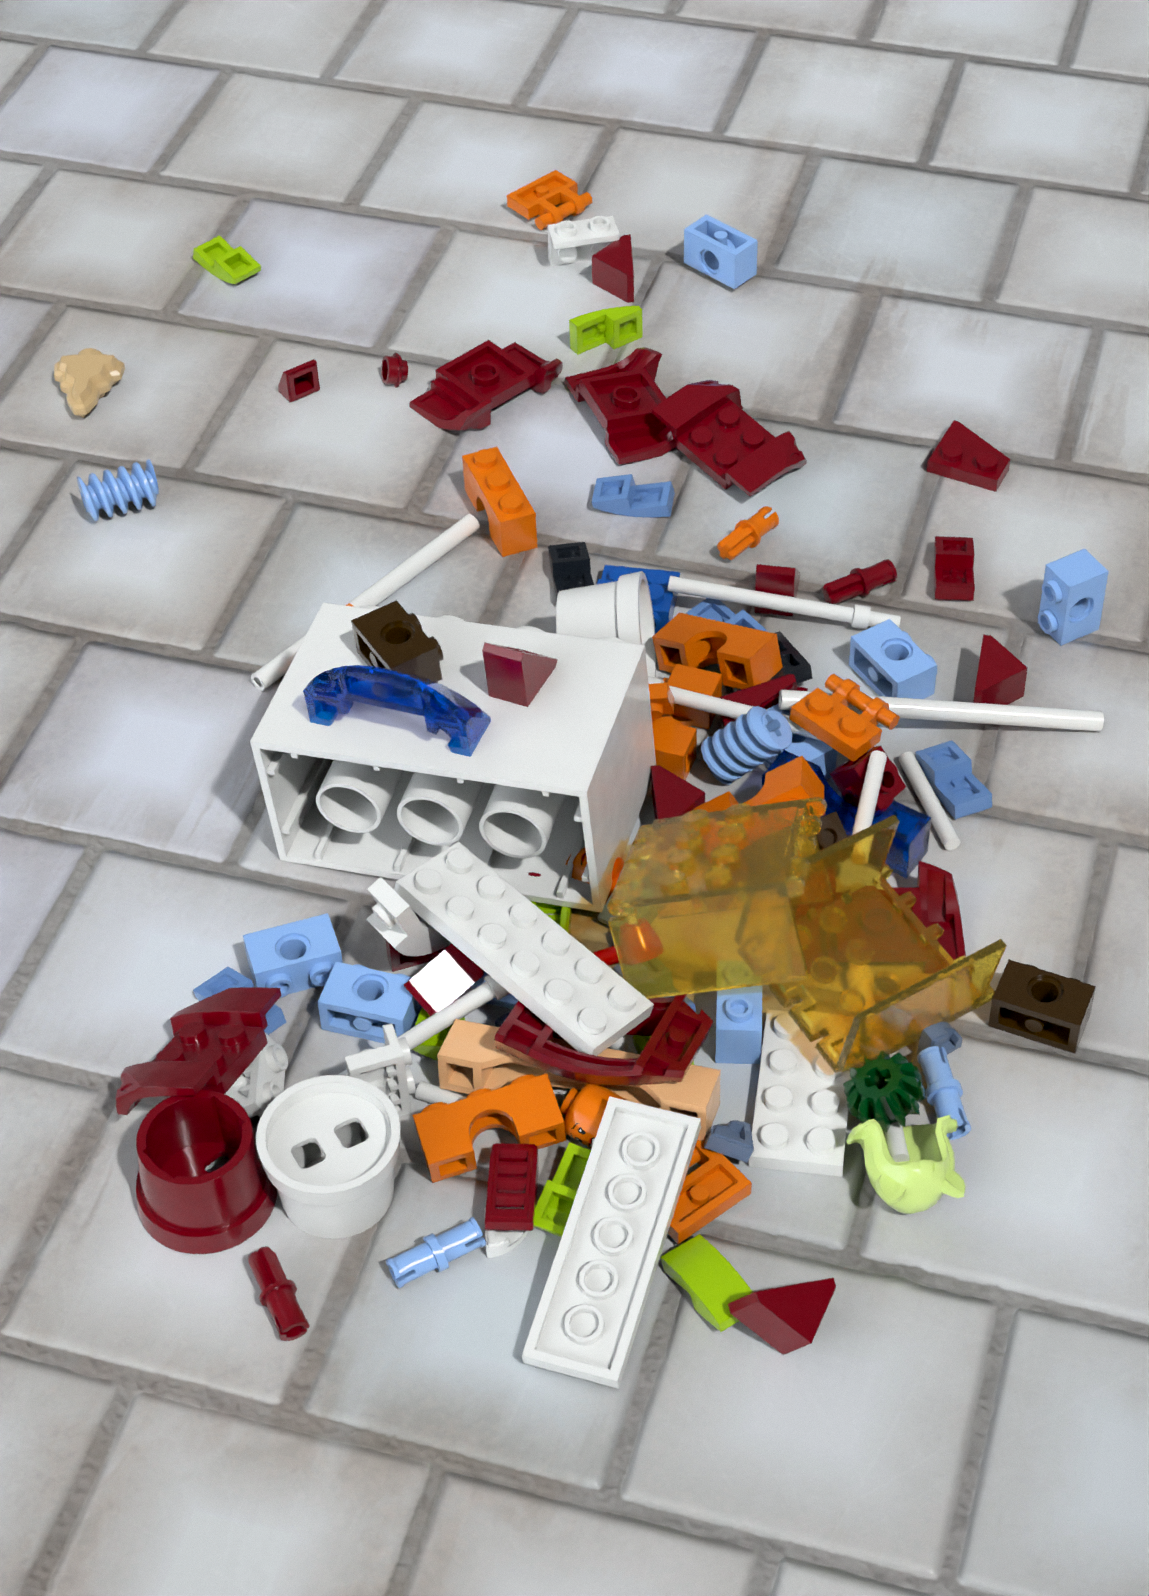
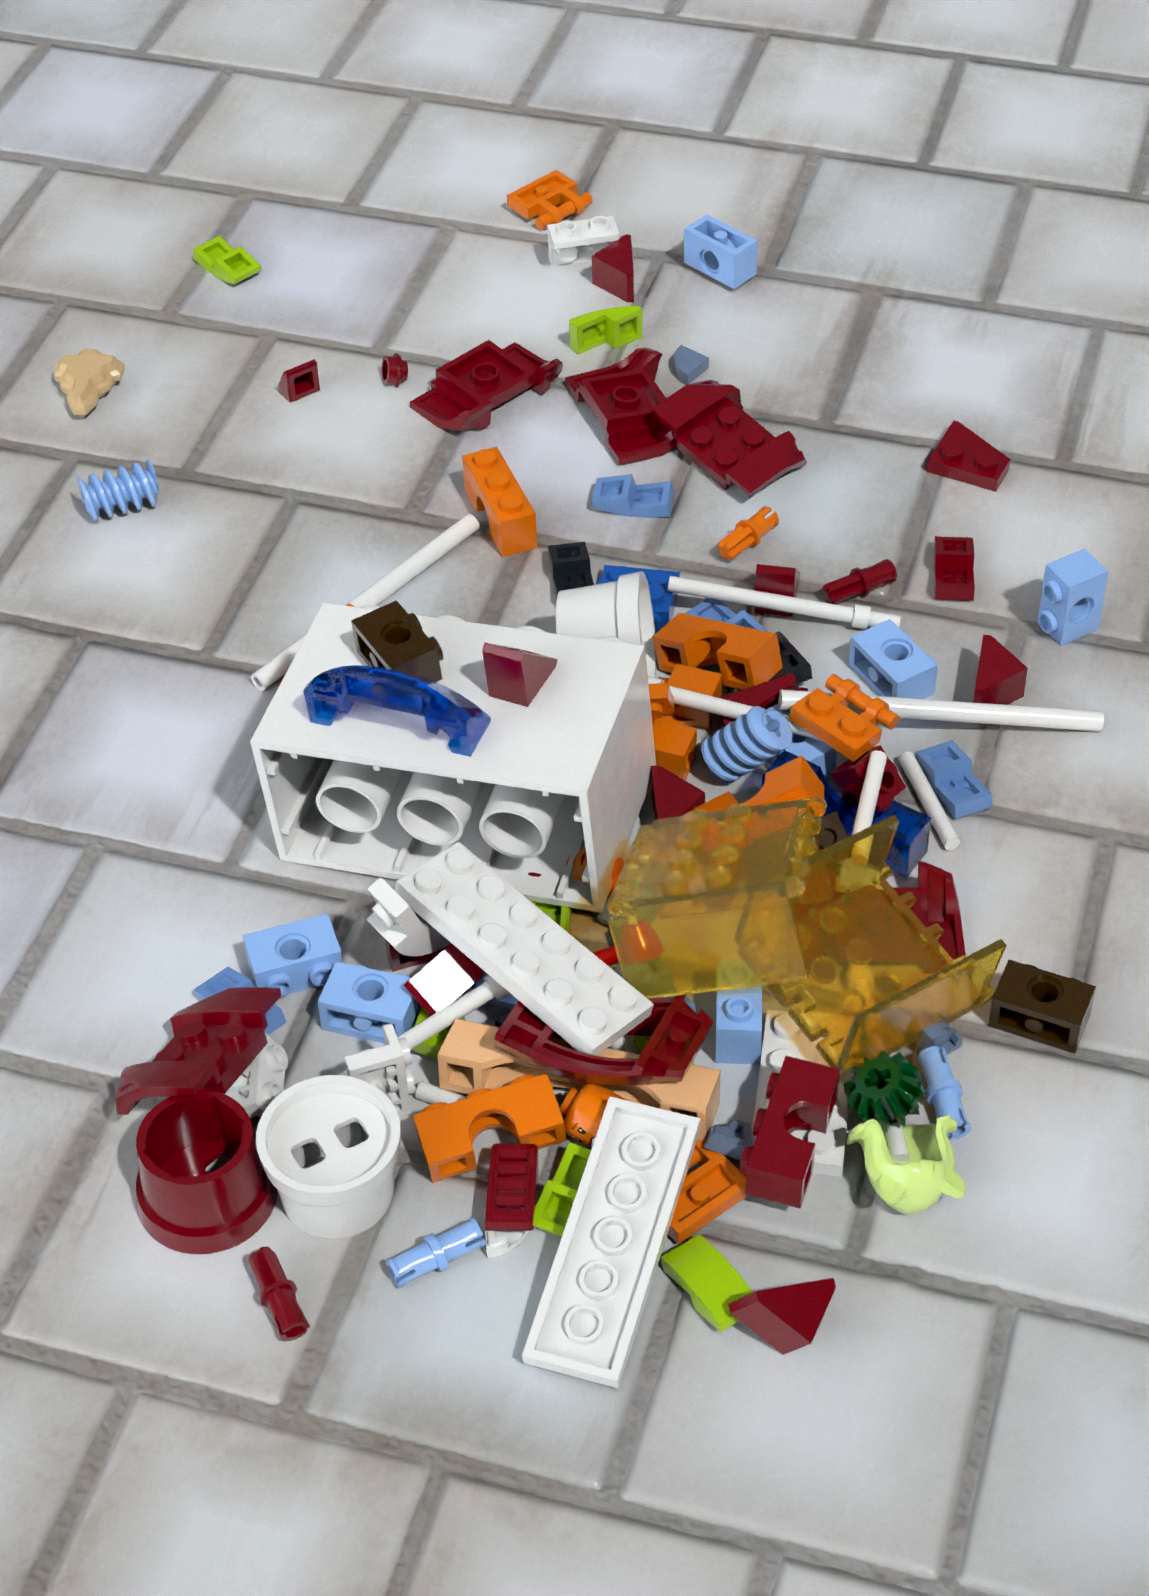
(689, 364): none -> sand blue tile
(779, 1163): none -> dark red arch

